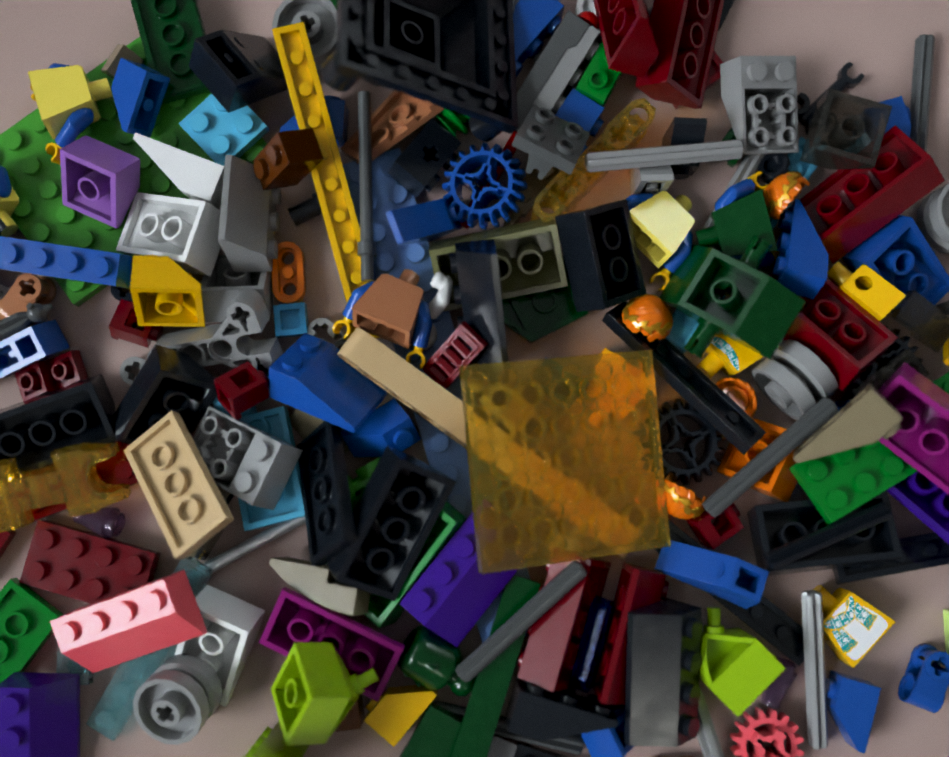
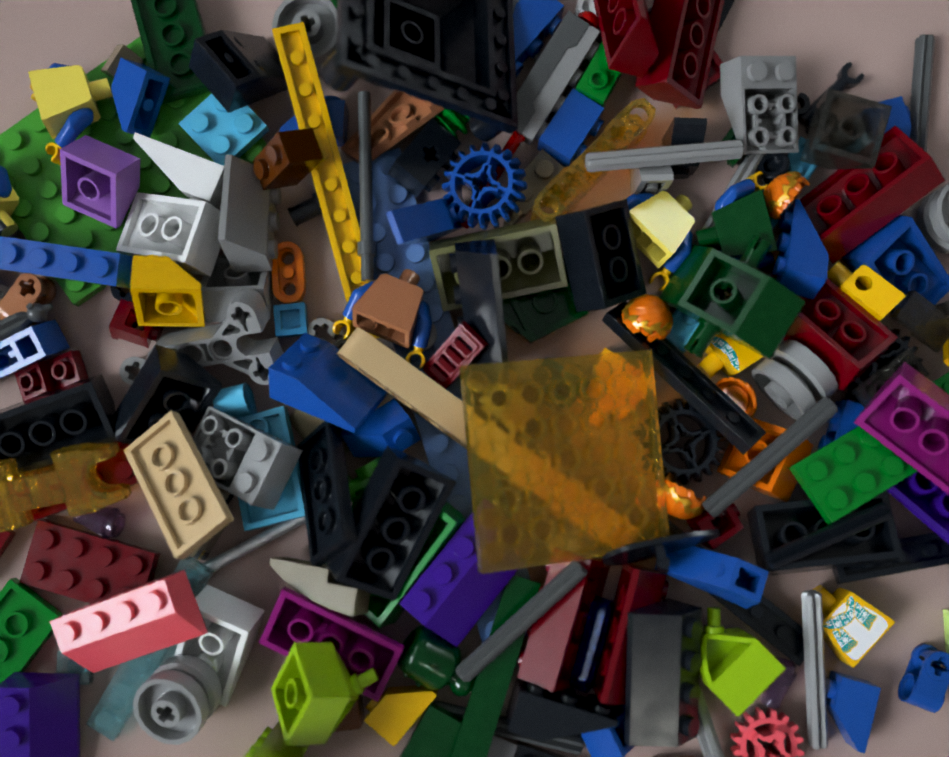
(241, 389): dark red brick -> none
(442, 298): white arm -> none
(550, 141): dark grey plate -> none
(658, 548): none -> black shield
(855, 425): dark tan slope -> none

